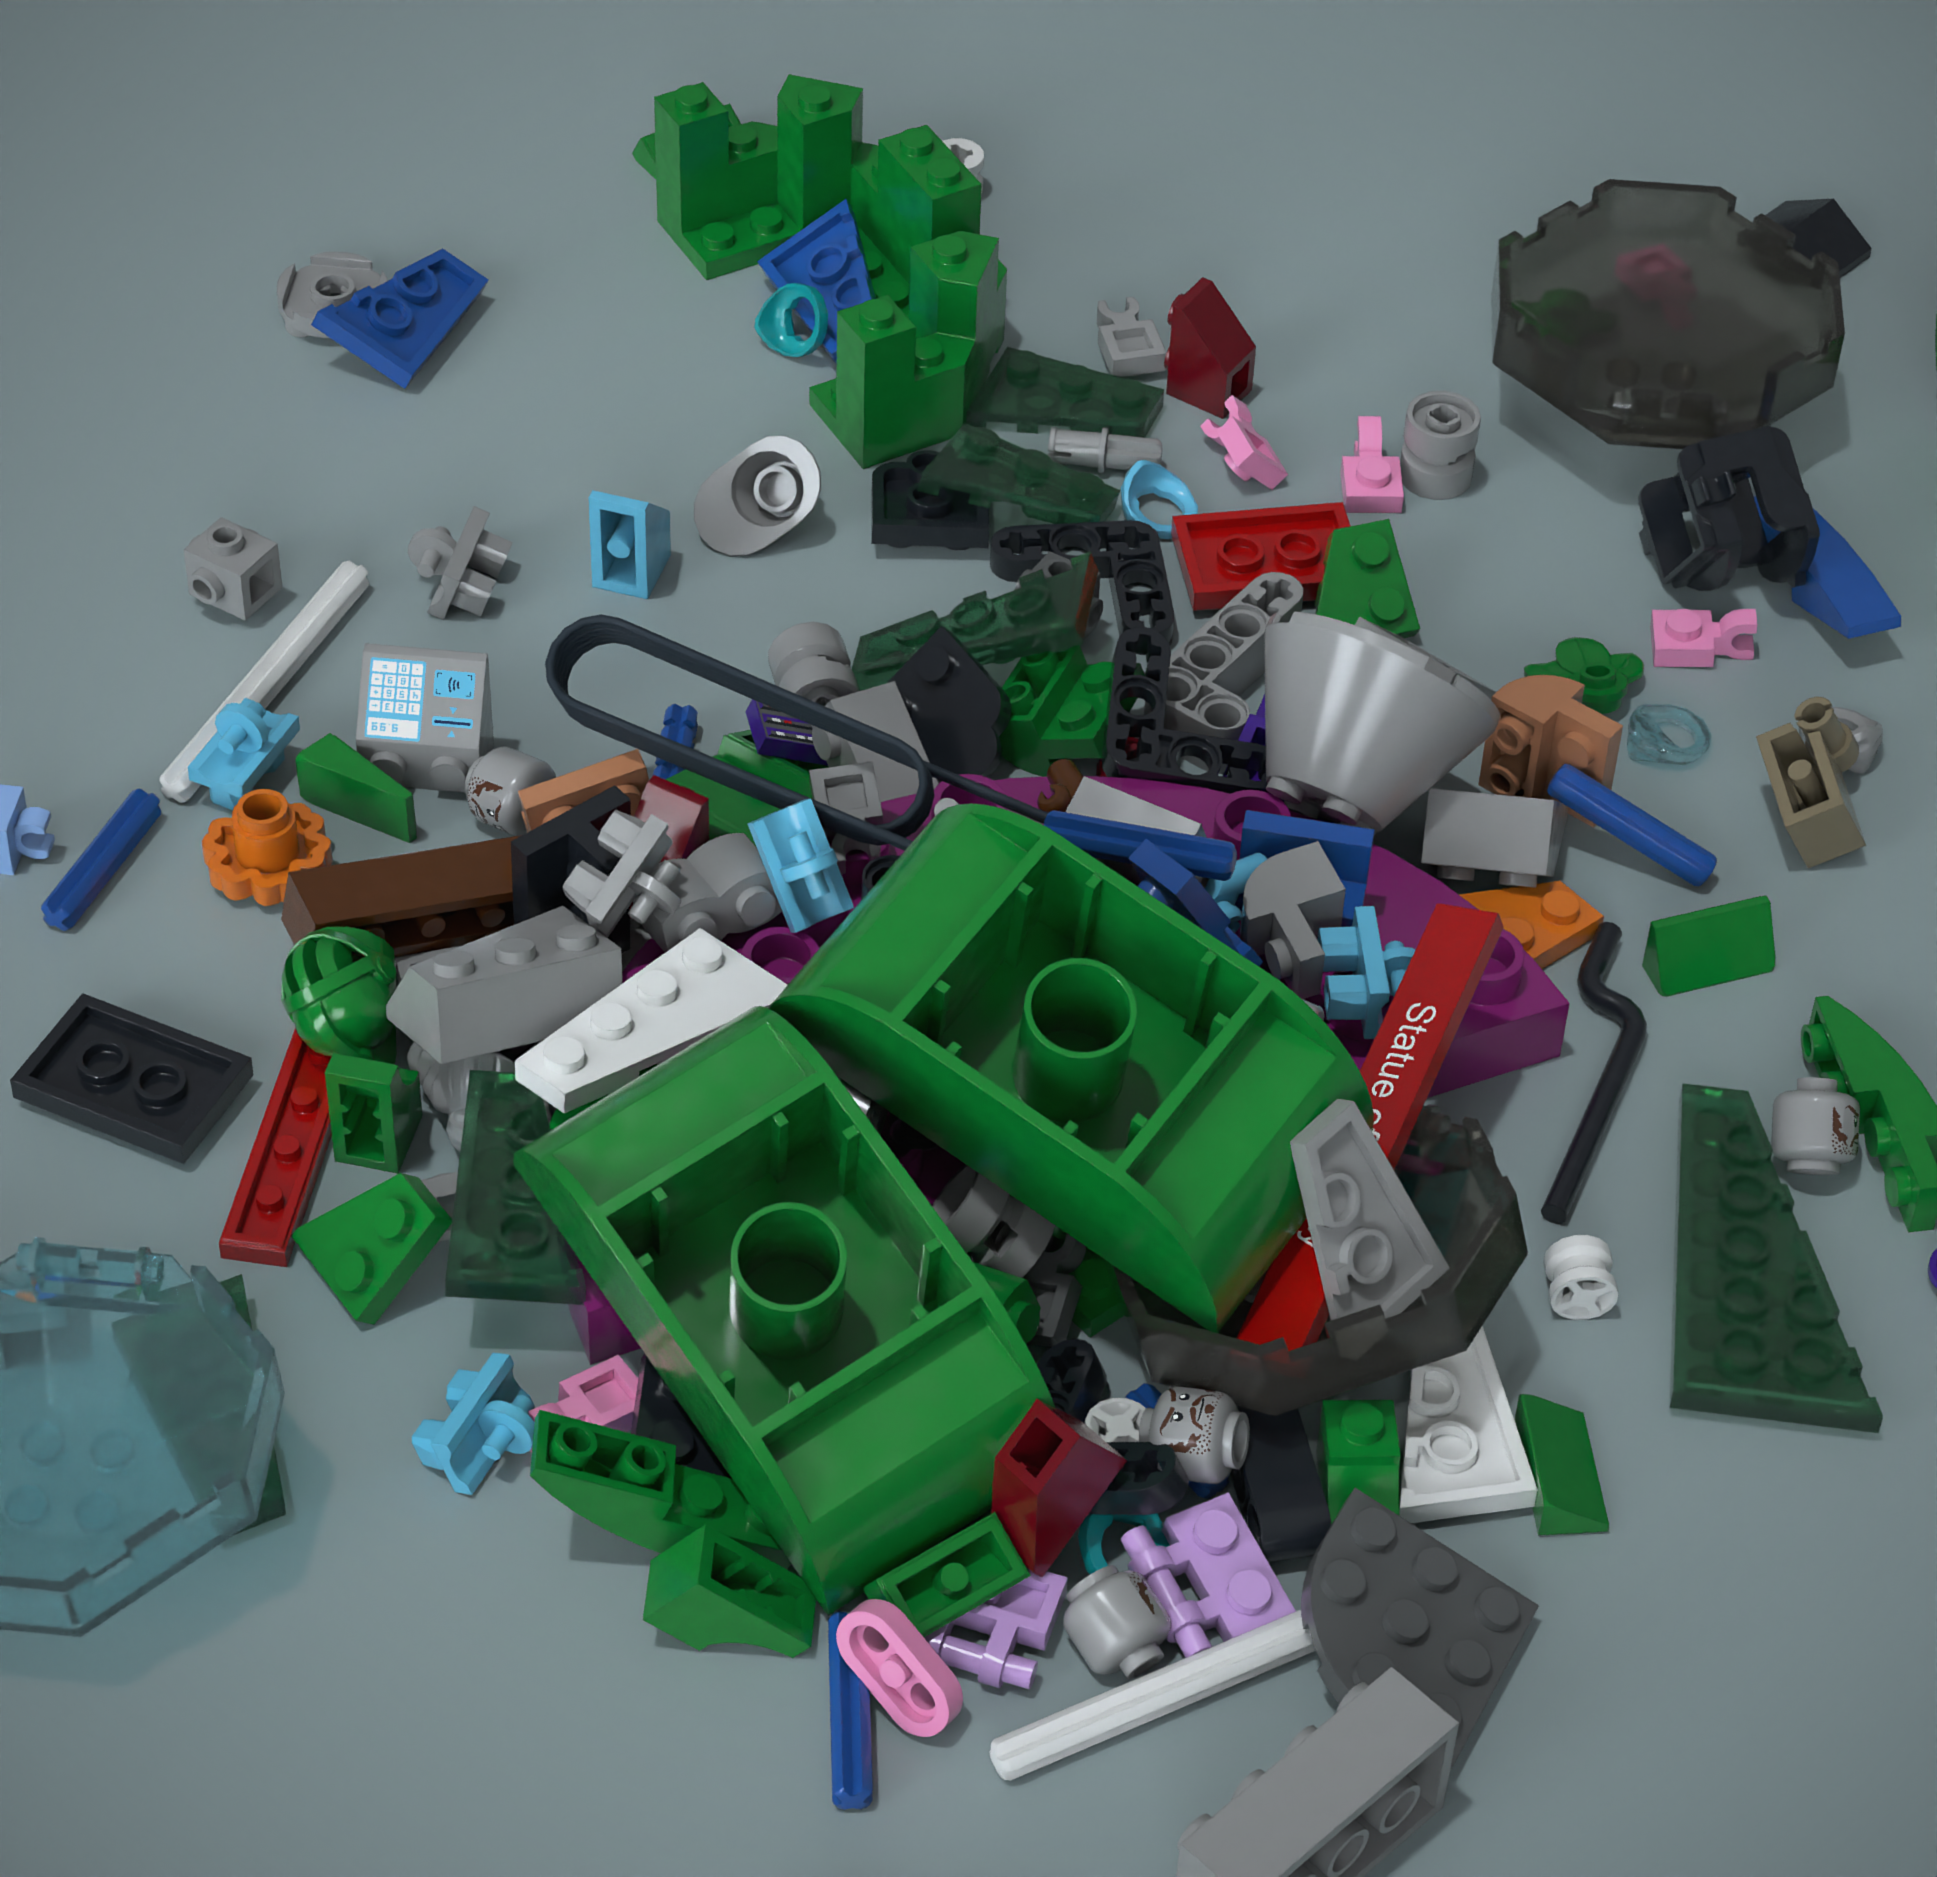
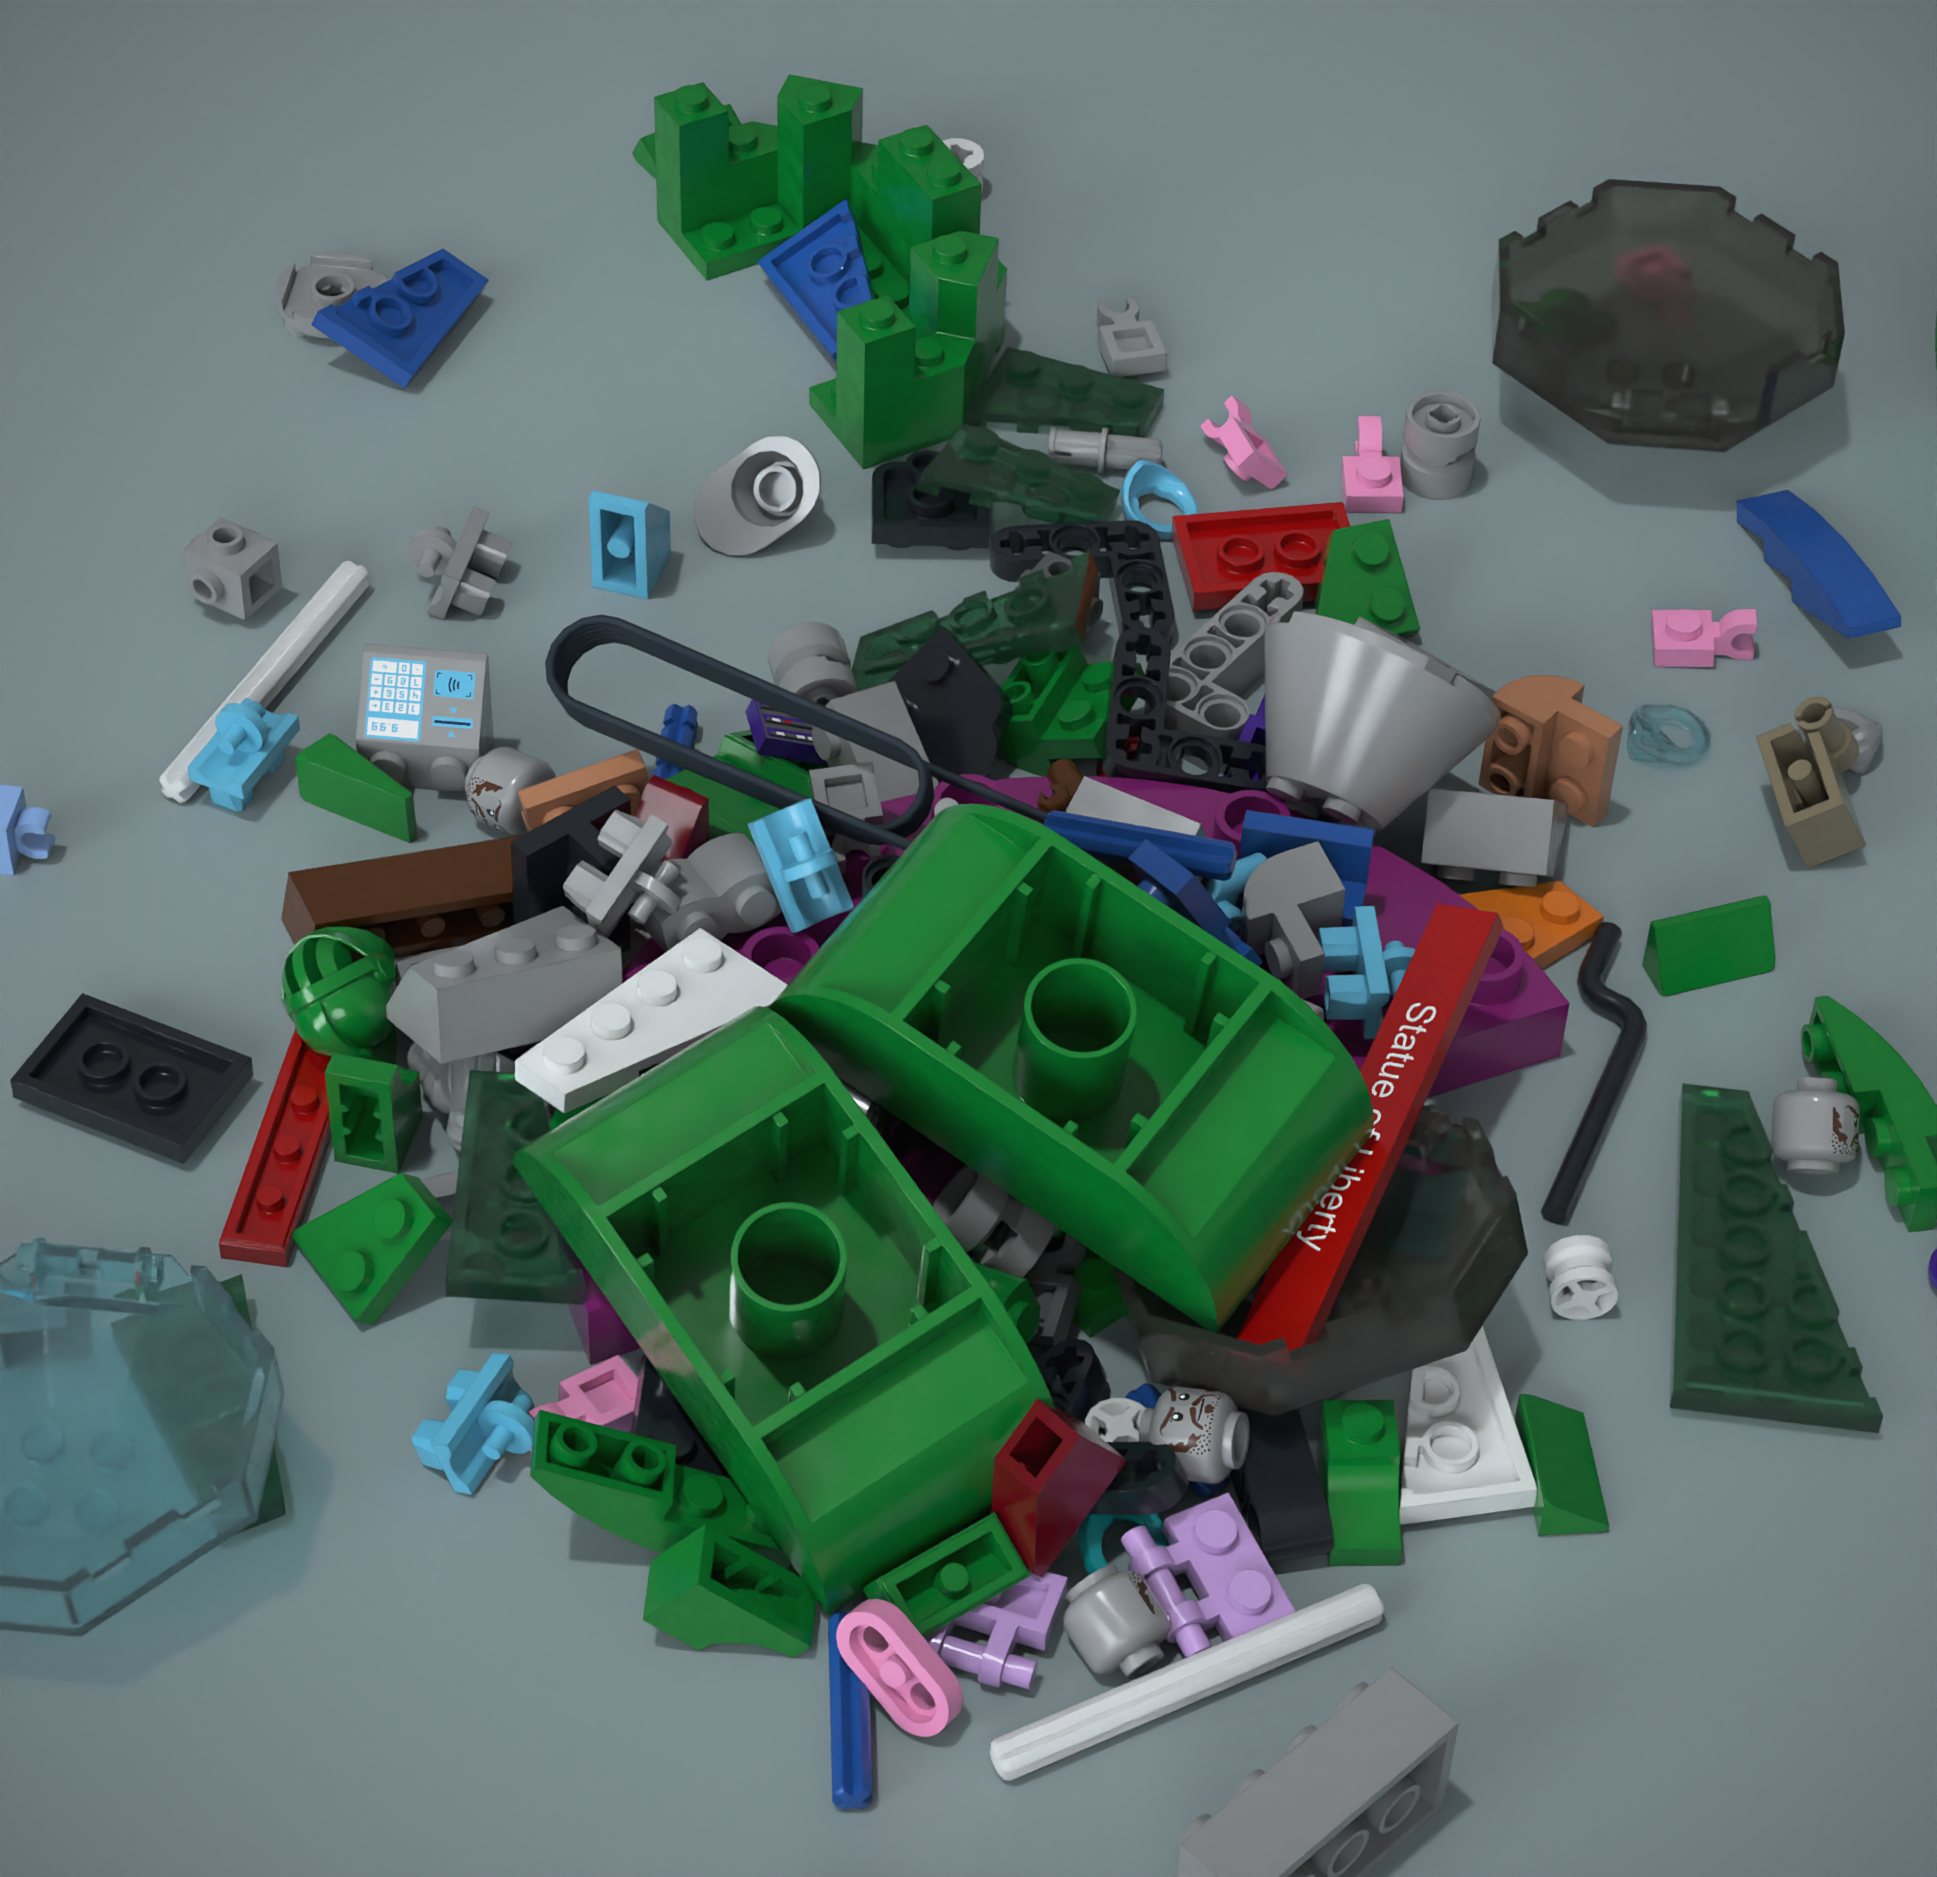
(101, 860): blue axle -> none
(262, 845): orange plant -> none
(776, 324): teal piece -> none
(1207, 351): dark red slope -> none
(1360, 1217): light grey wing -> none
(1407, 1602): dark grey plate -> none
(1591, 664): green plate -> none
(1632, 825): blue axle -> none
(1725, 515): black animal -> none
(1824, 228): black slope -> none

